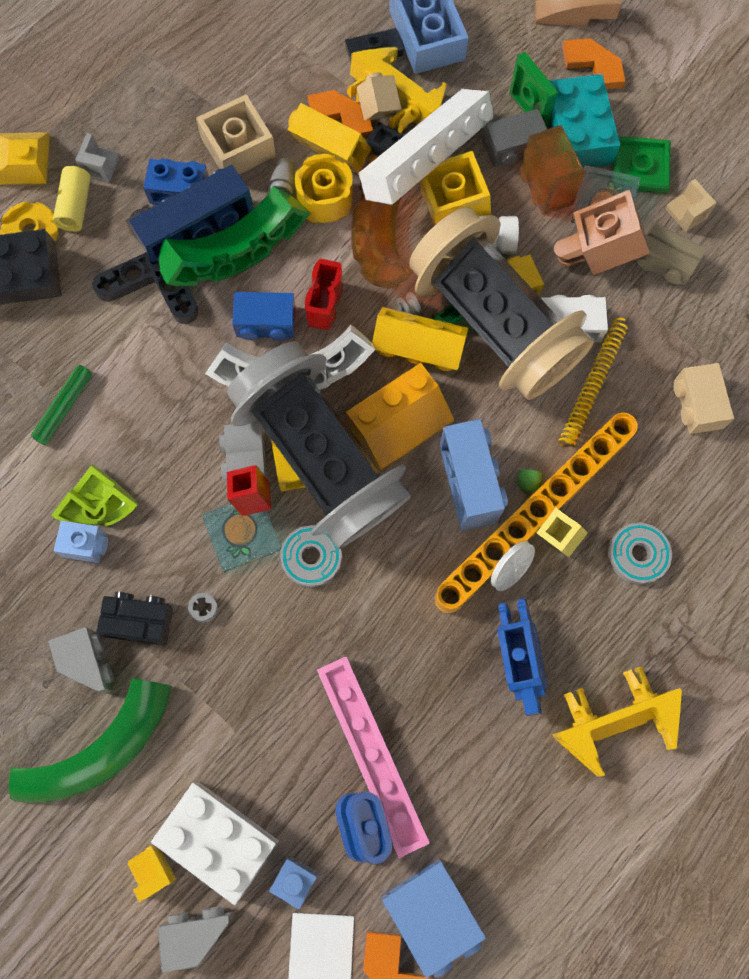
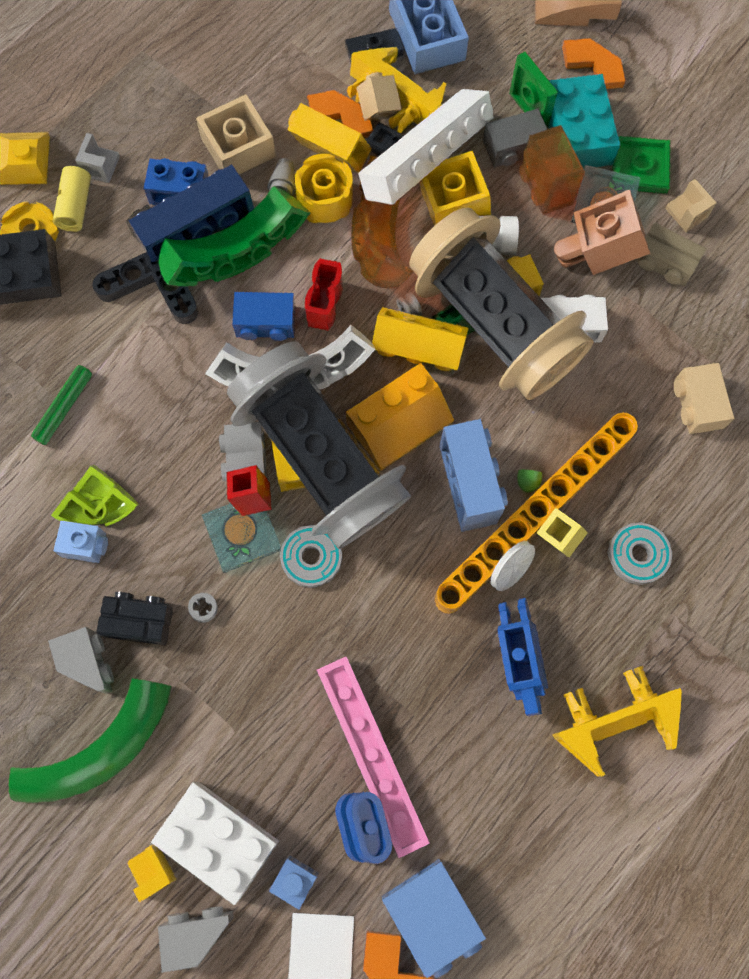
(573, 435): yellow piece -> none

